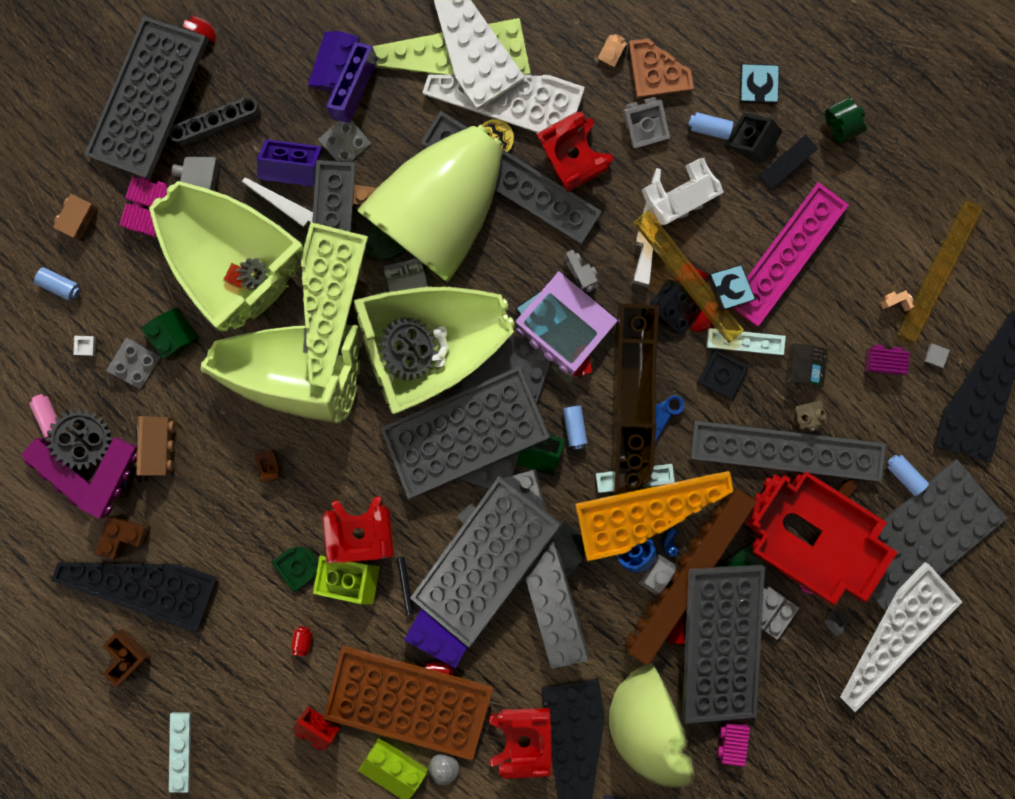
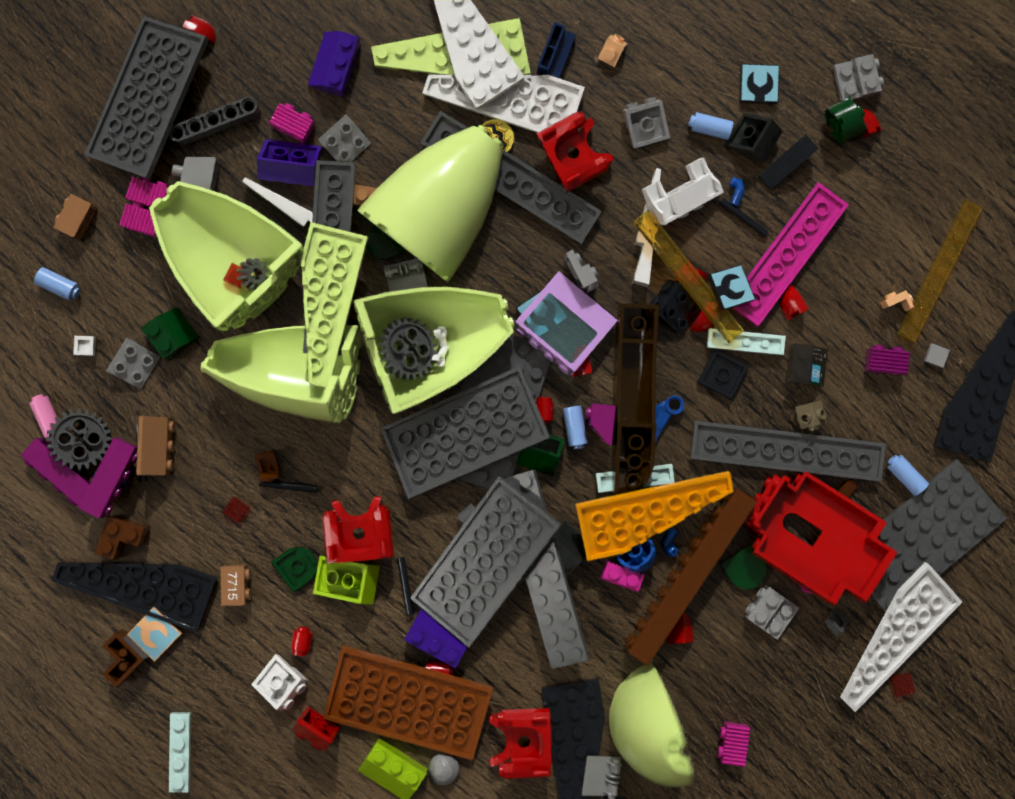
(154, 635): none -> tile
(235, 585): none -> medium nougat brick
(236, 509): none -> clear red tile
(280, 683): none -> white plate
(290, 486): none -> black bar
(292, 123): none -> dark pink brick
(352, 82): dark purple brick -> none
(546, 408): none -> red brick
(556, 51): none -> dark blue piece
(601, 420): none -> magenta slope
(601, 776): none -> light grey hinge
(621, 576): none -> dark pink brick
(657, 71): nougat plate -> none
(658, 575): light grey torso -> none
(722, 643): dark grey plate -> none
(739, 190): none -> blue arm
(743, 217): none -> black bar
(792, 303): none -> red brick
(858, 78): none -> light grey plate
(872, 124): none -> red brick
(902, 684): none -> clear red tile

